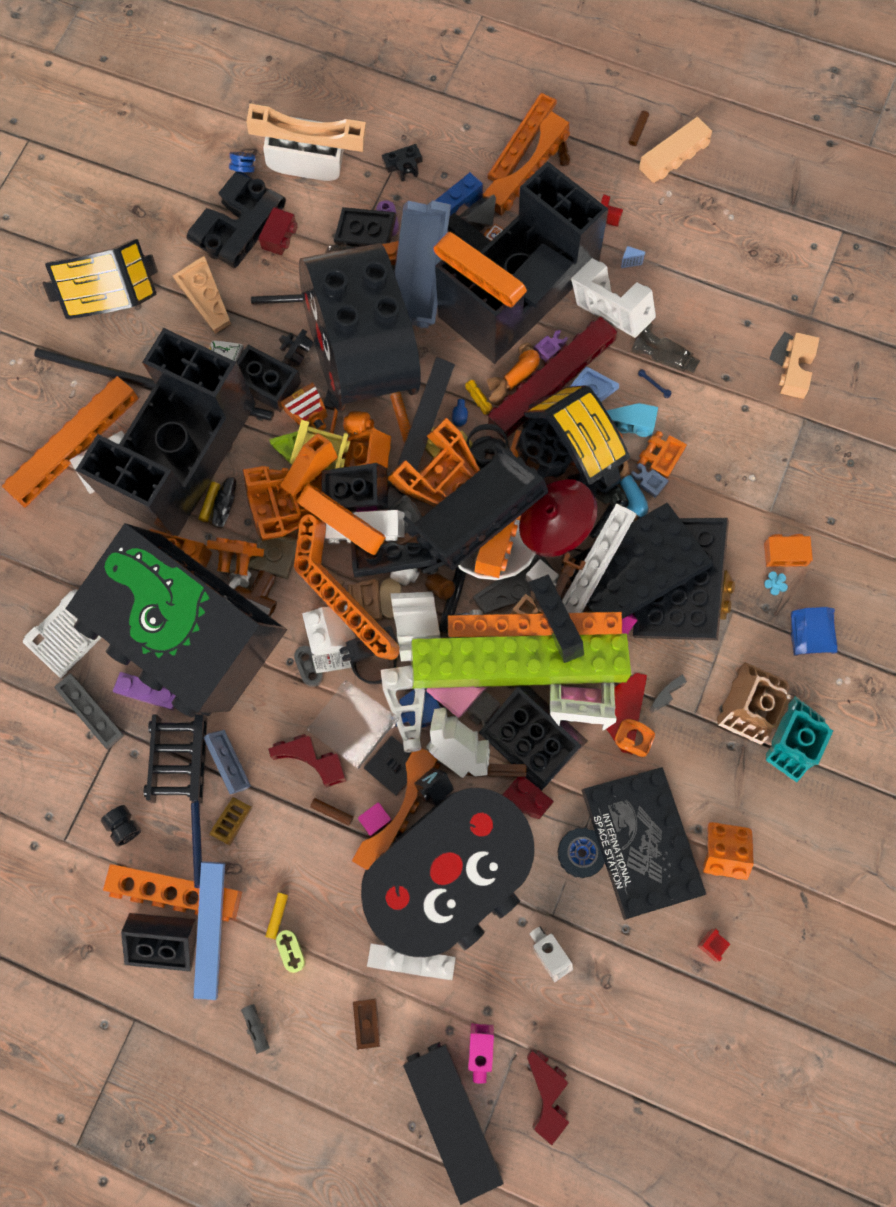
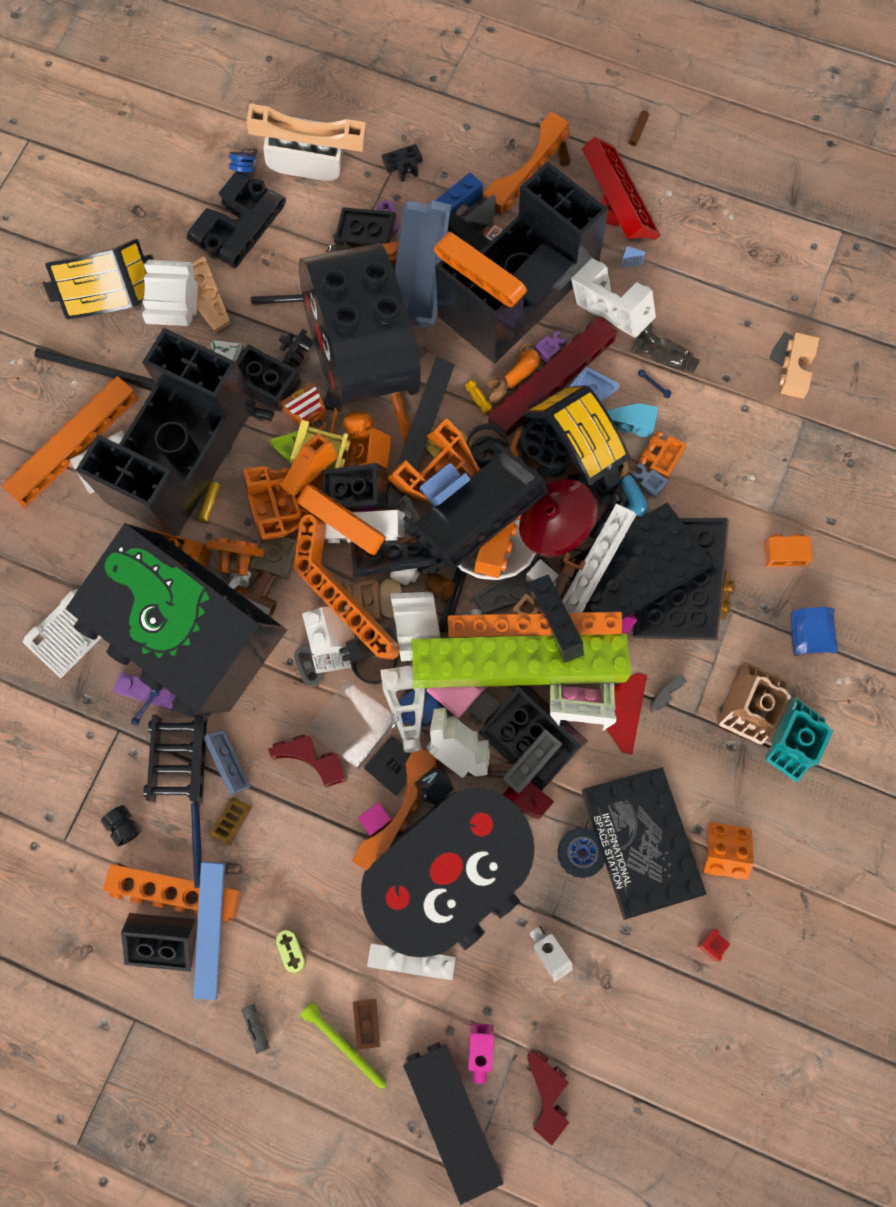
(89, 711): dark grey plate -> none
(135, 721): none -> dark blue hinge
(169, 293): none -> white slope
(223, 503): black hinge -> none
(276, 916): yellow piece -> none
(278, 231): dark red brick -> none
(312, 1015): none -> lime piece
(331, 811): reddish brown piece -> none
(443, 484): none -> medium blue panel
(460, 414): blue cylinder -> none
(522, 137): orange tile -> none
(532, 761): none -> dark grey plate
(619, 190): none -> red arch
(627, 744): orange piece -> none
(675, 150): light nougat brick -> none
(776, 583): medium azure plant -> none

